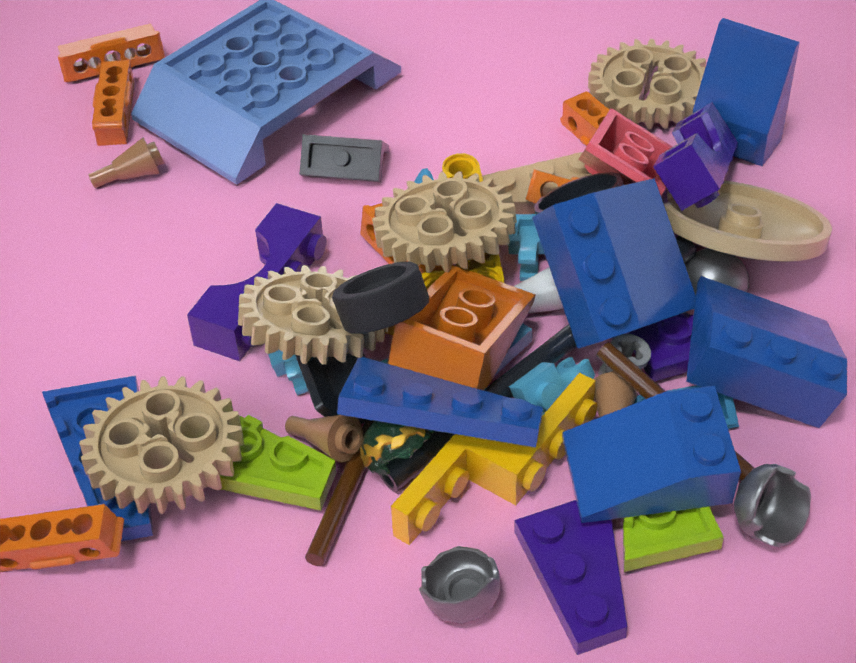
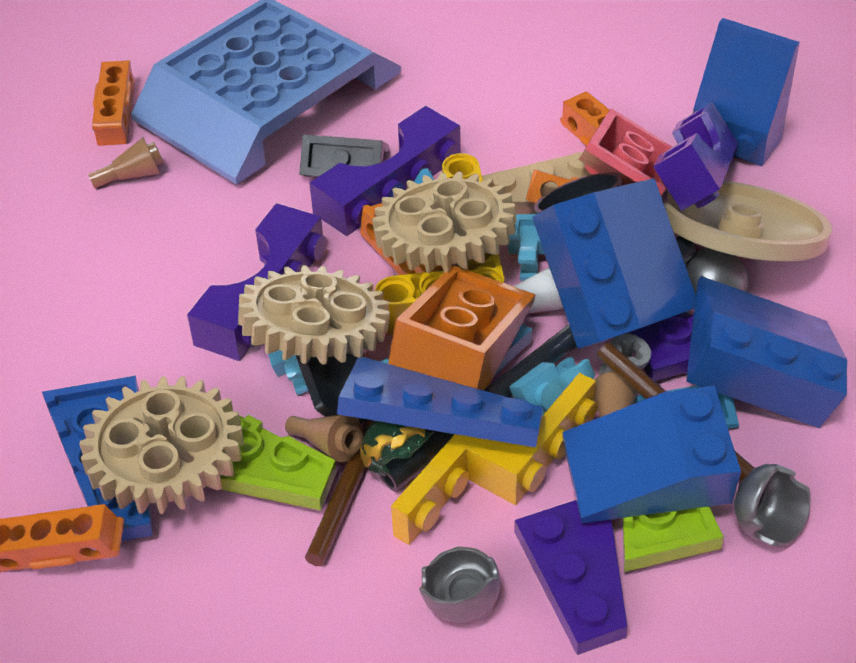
(94, 51): orange piece -> none
(343, 190): none -> dark purple arch
(380, 297): black tyre -> none
(626, 75): tan gear -> none

